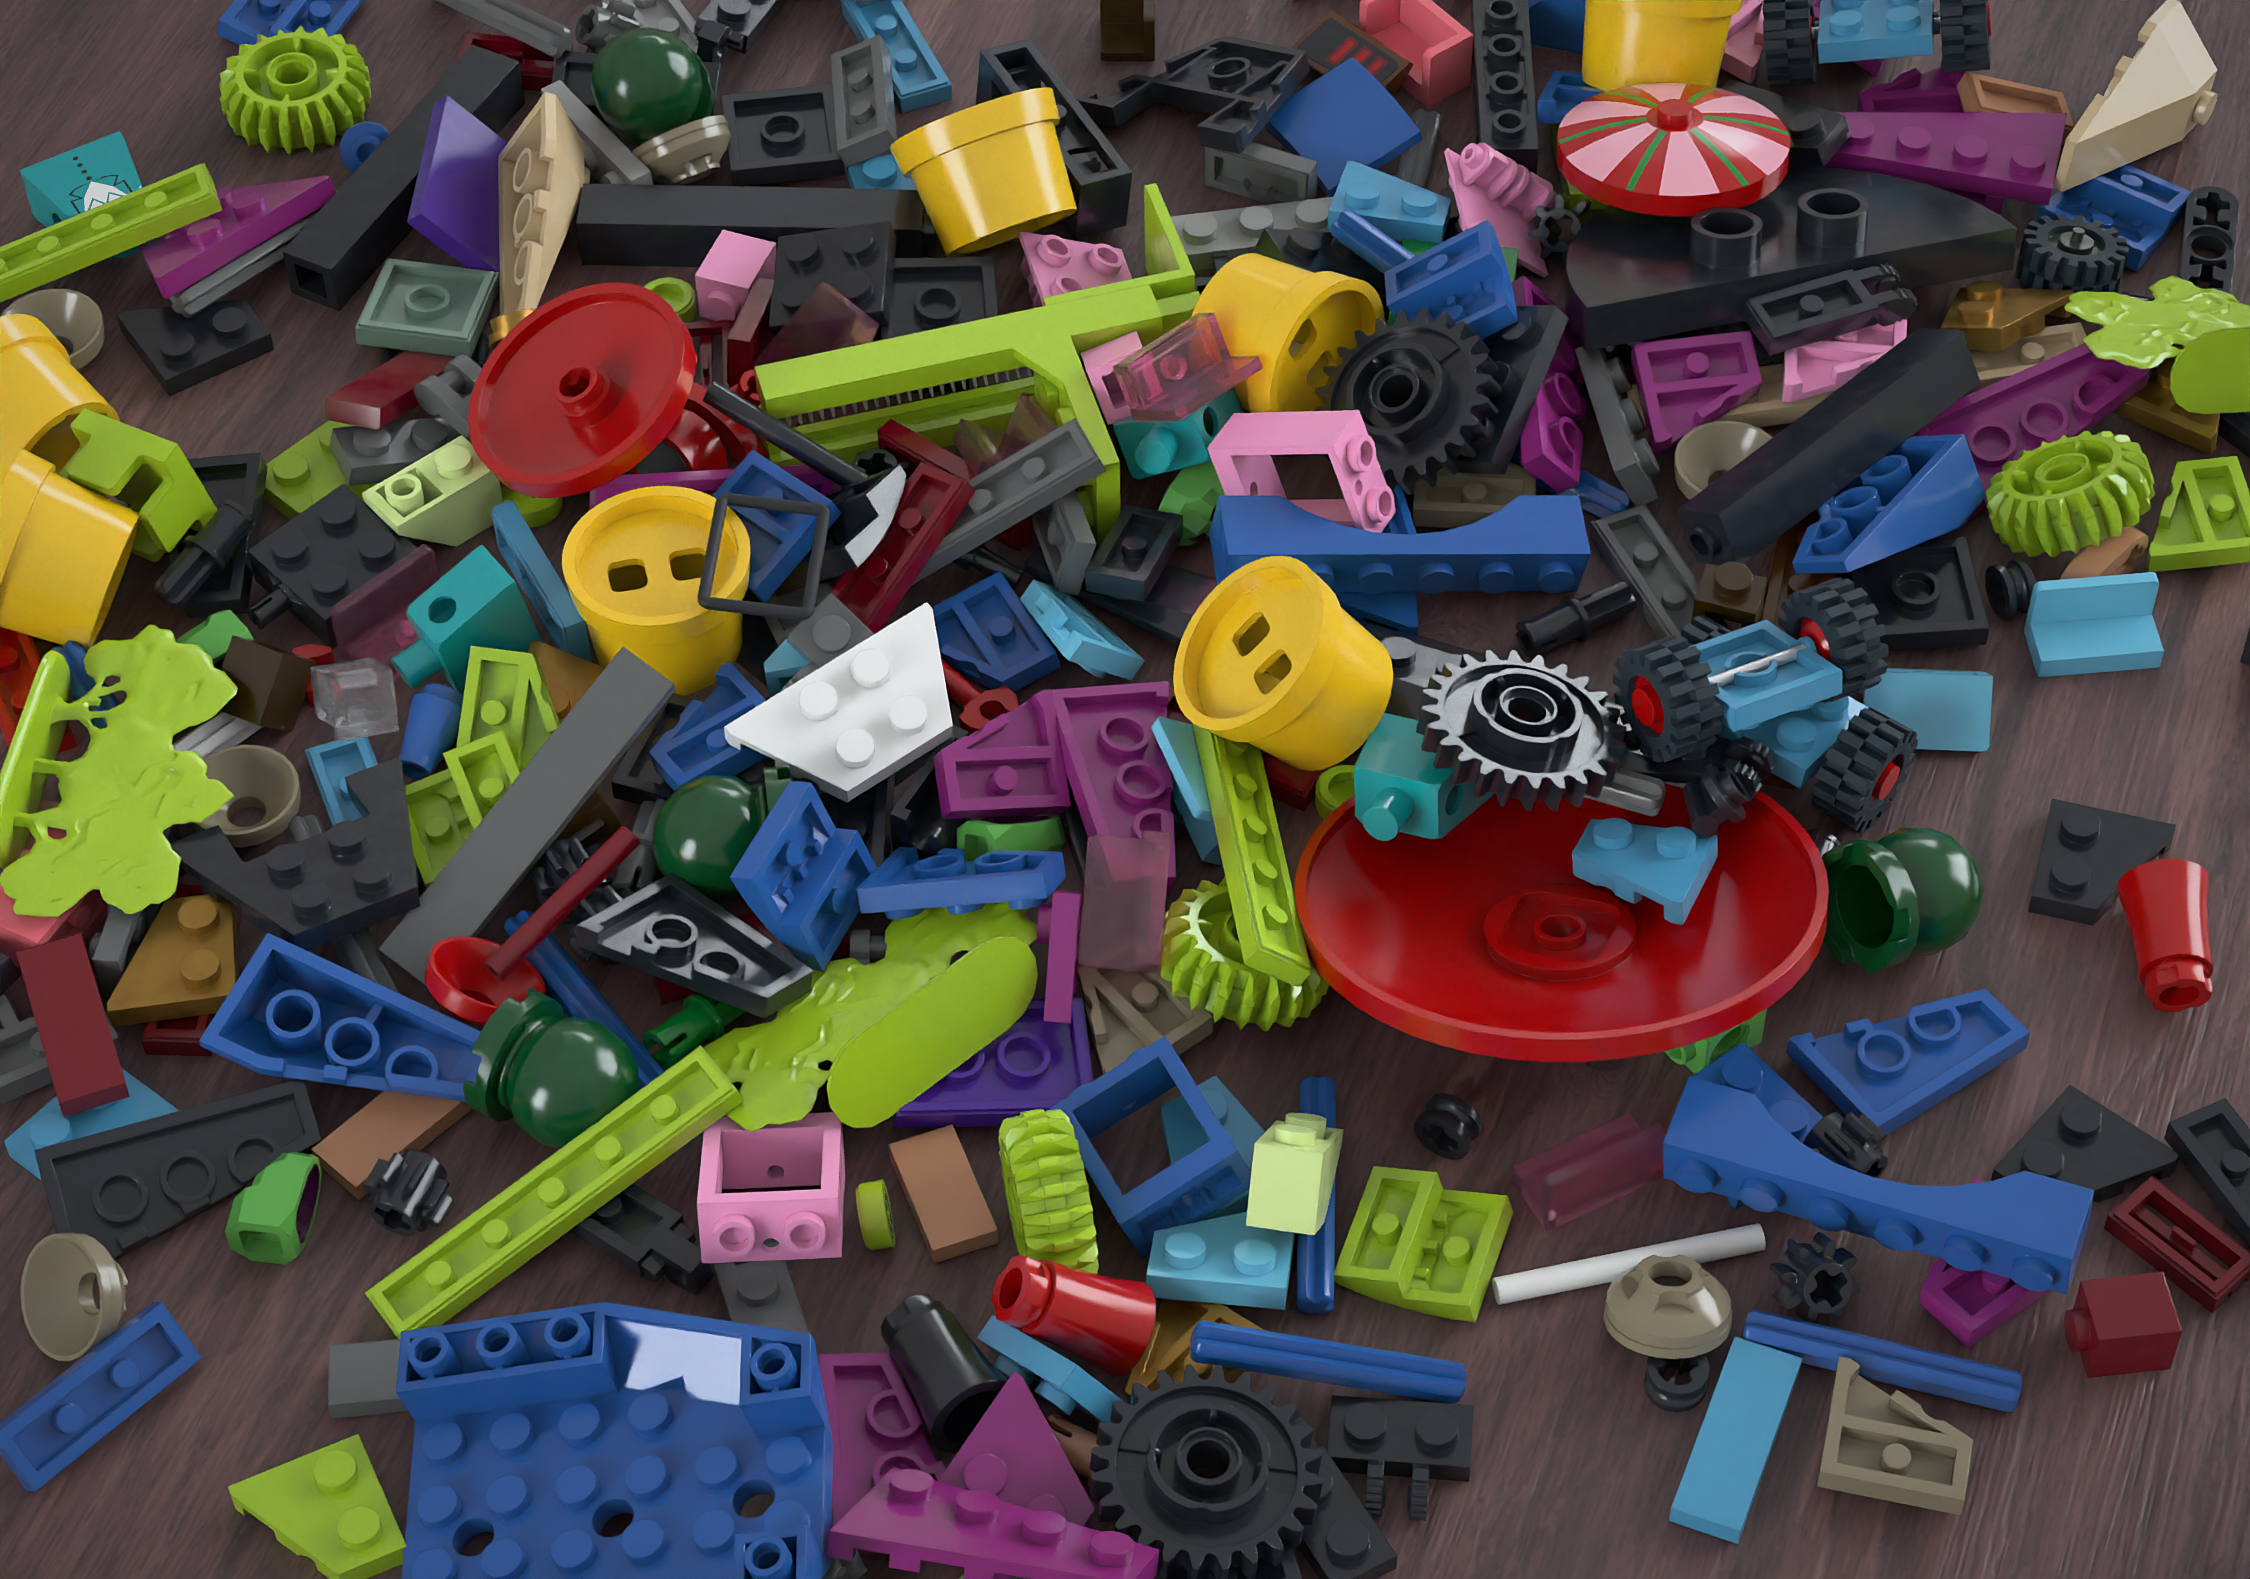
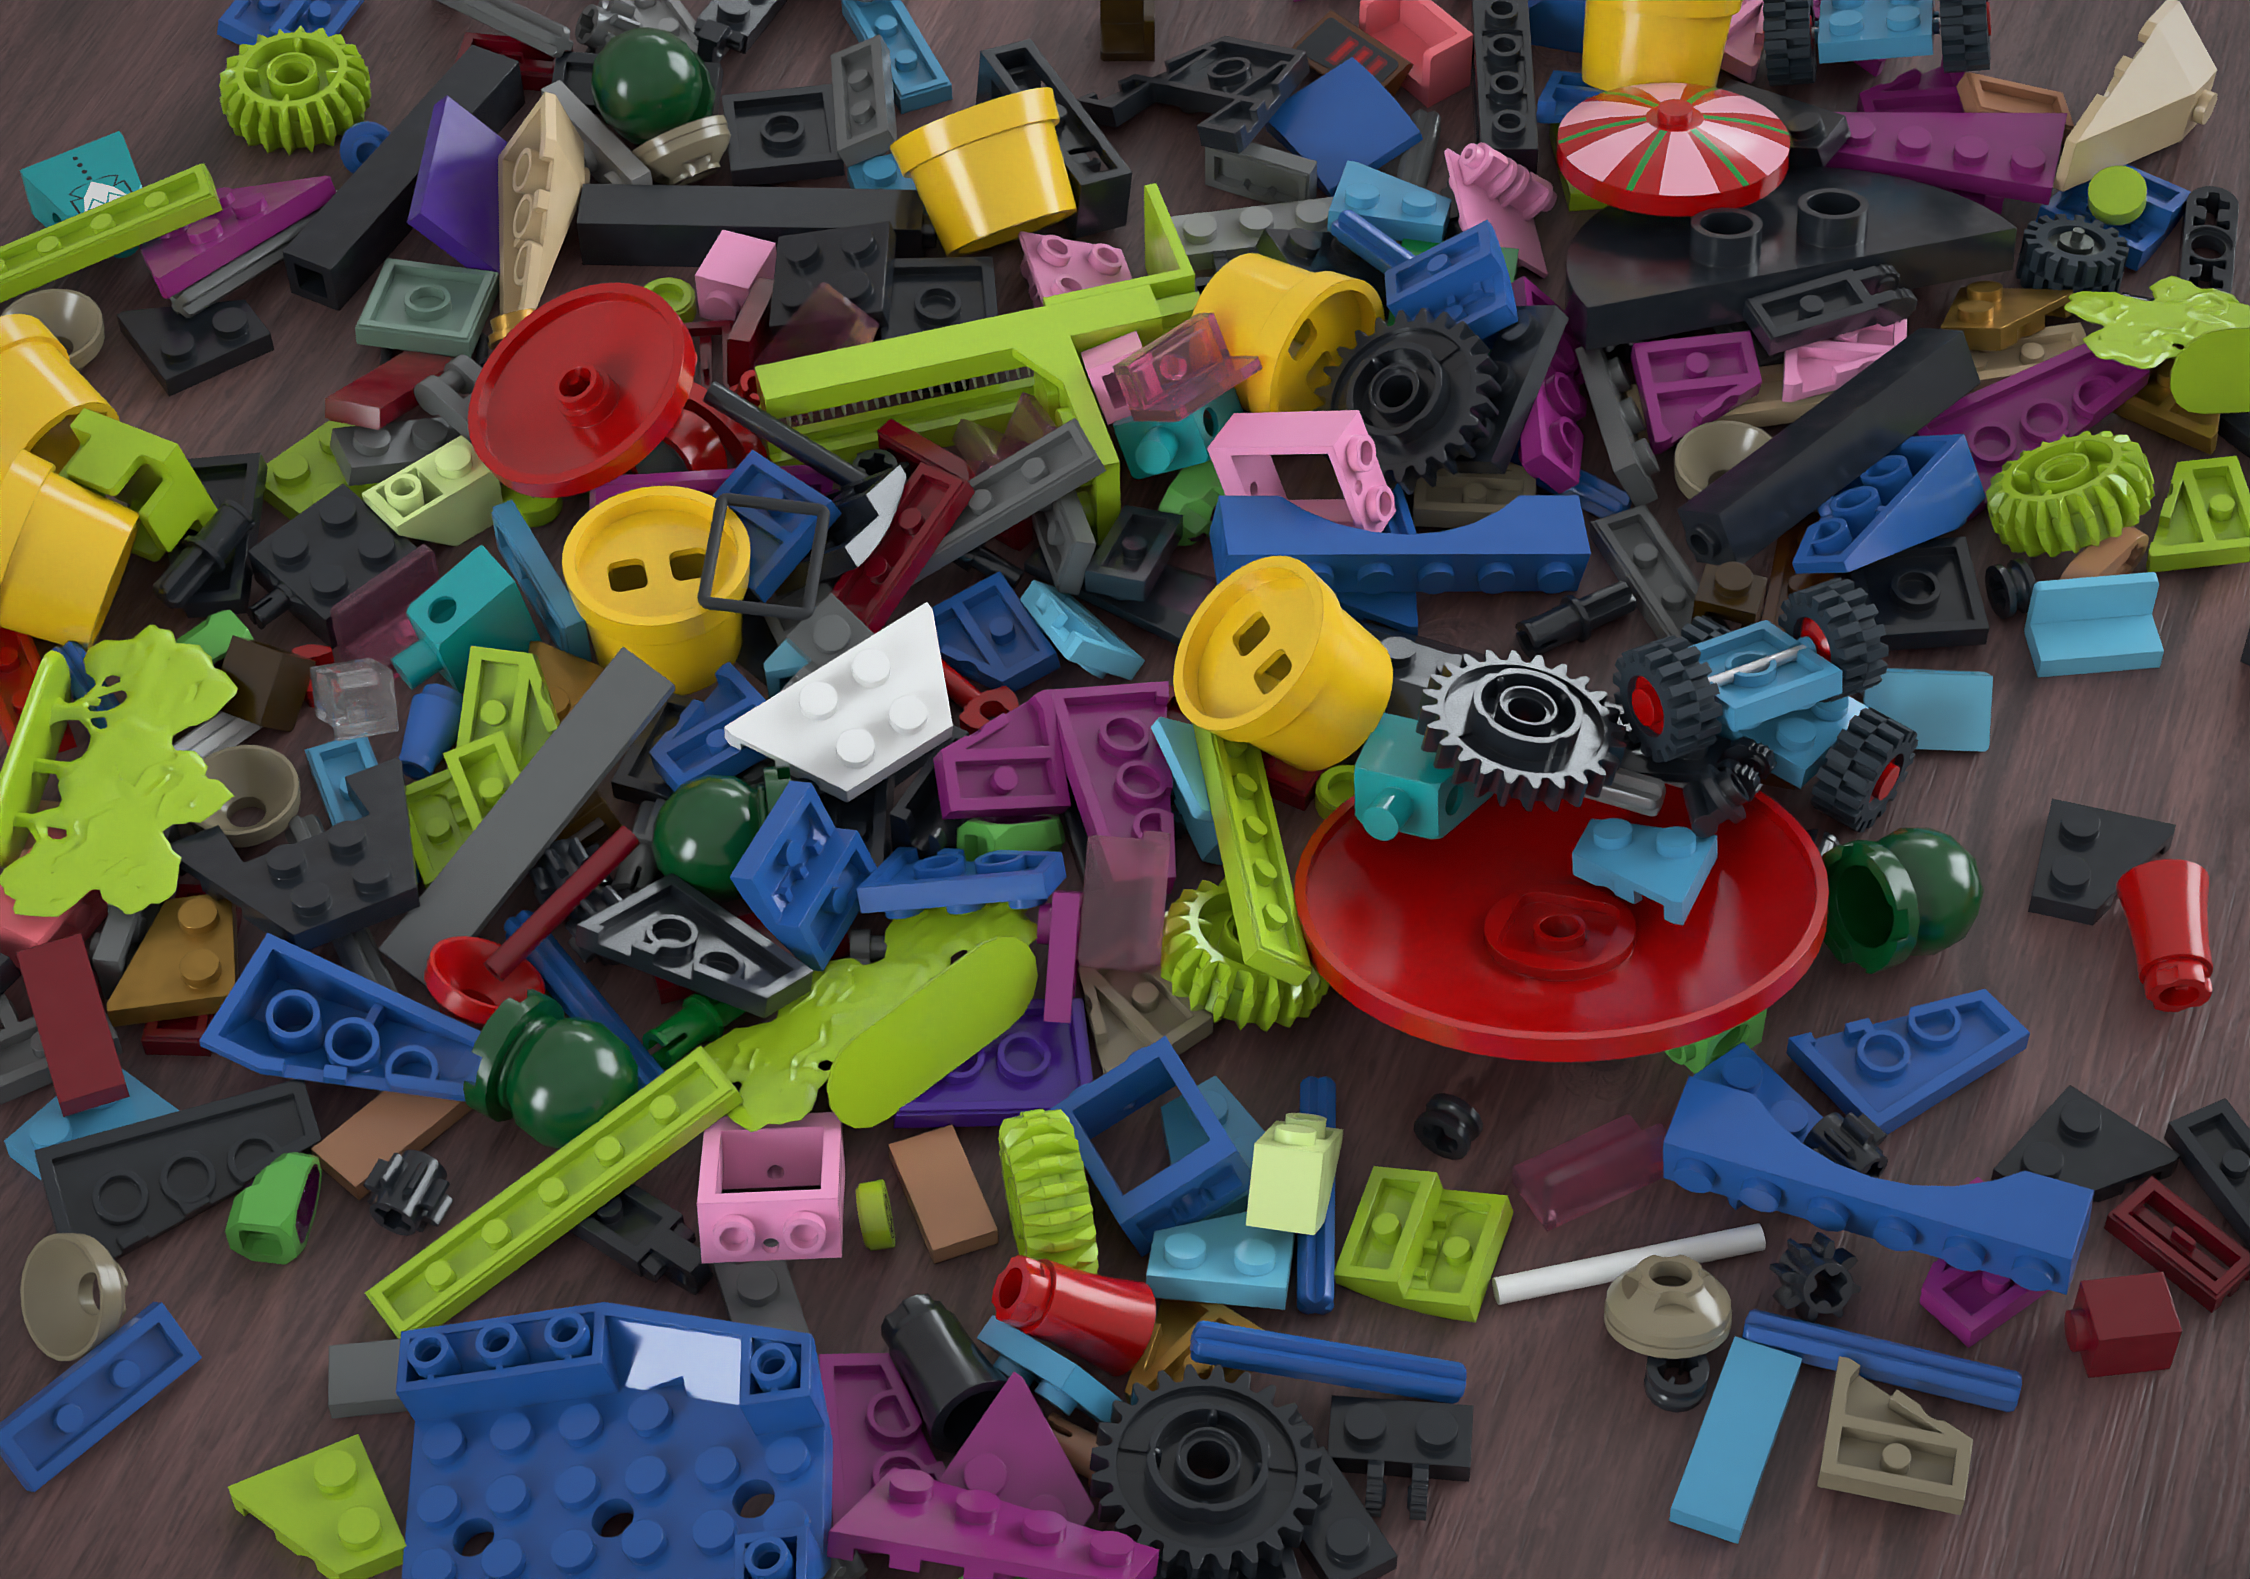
(1550, 230): black gear -> none
(2117, 195): none -> lime tile

